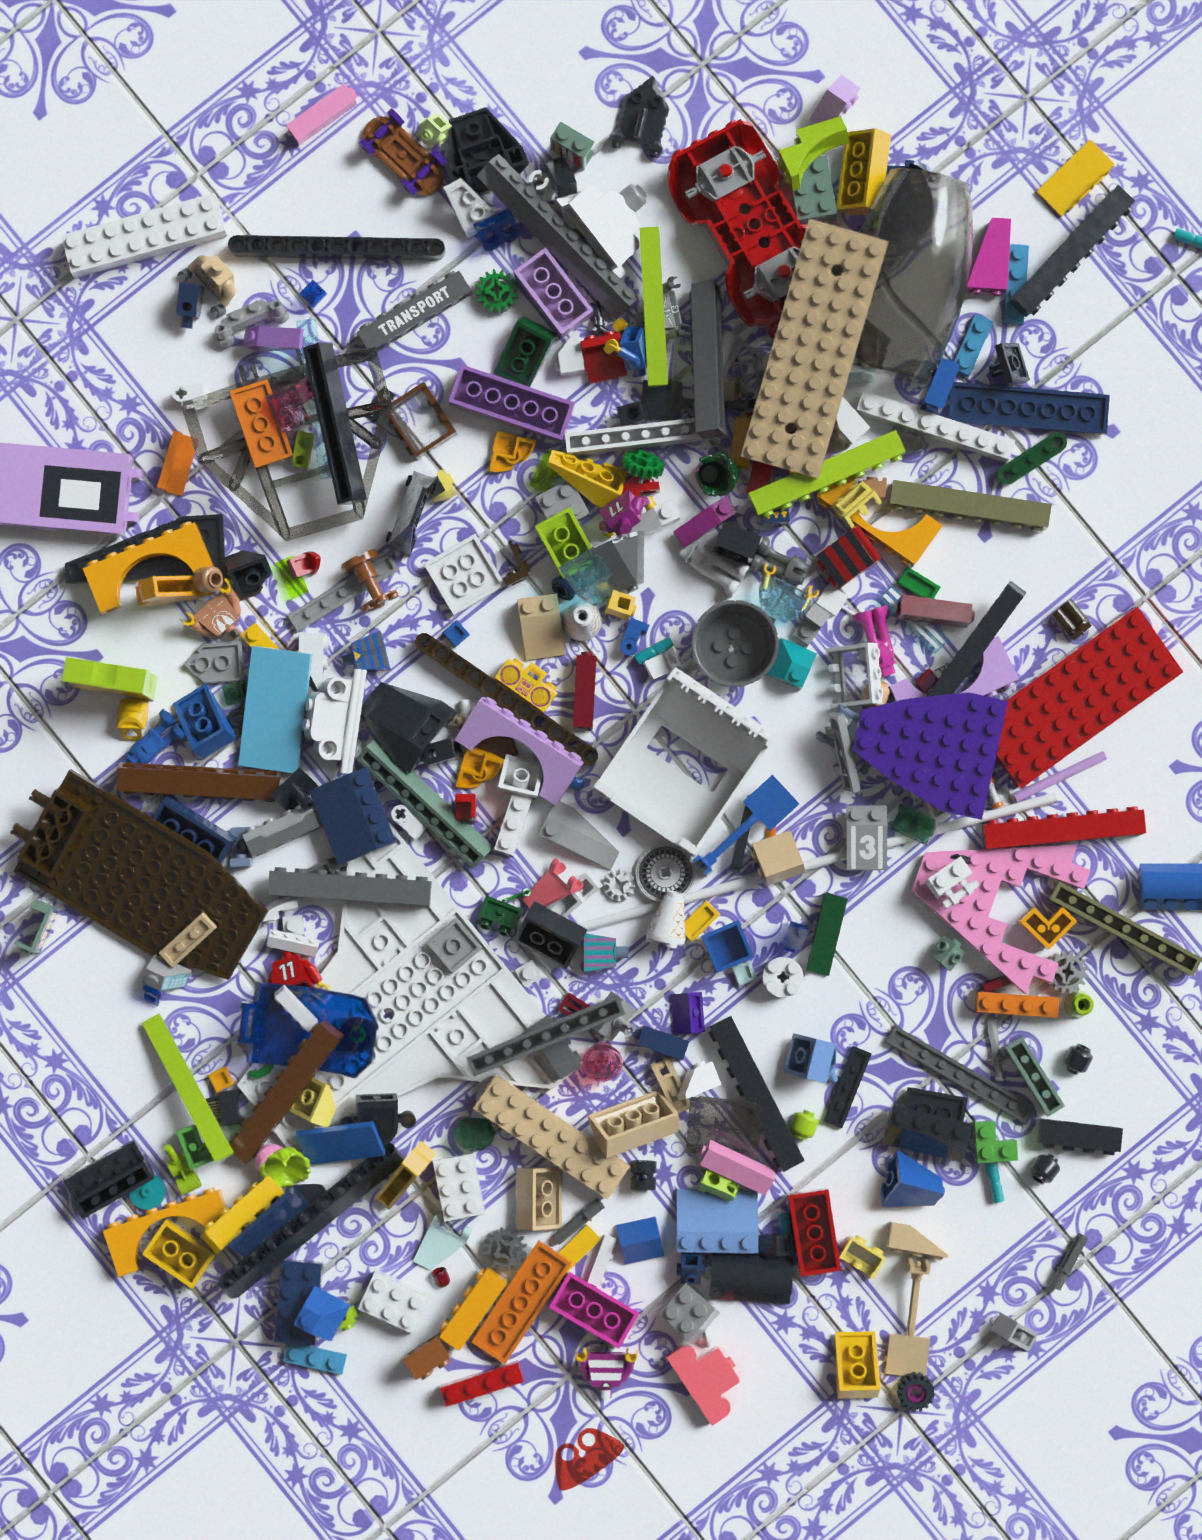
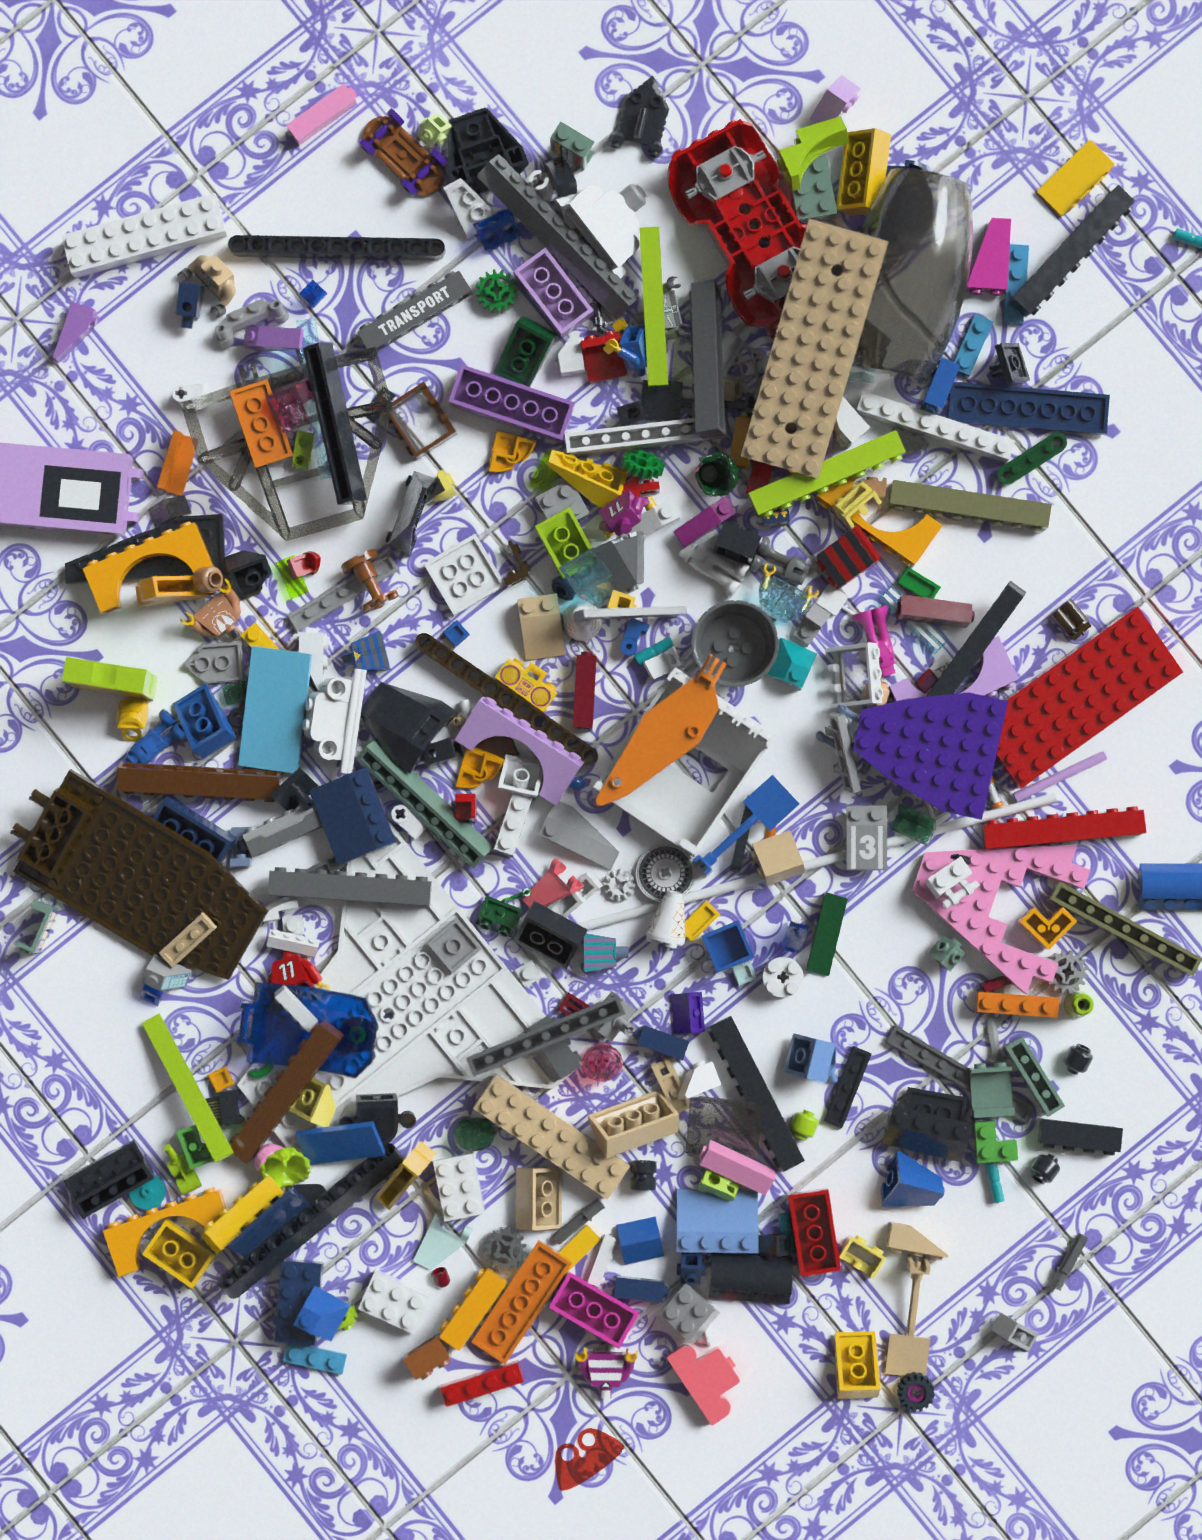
(76, 327): none -> medium lavender slope
(169, 510): none -> clear smoke slope
(622, 613): none -> tile
(640, 1288): none -> dark blue brick
(665, 734): none -> orange wing
(991, 1090): none -> sand green panel

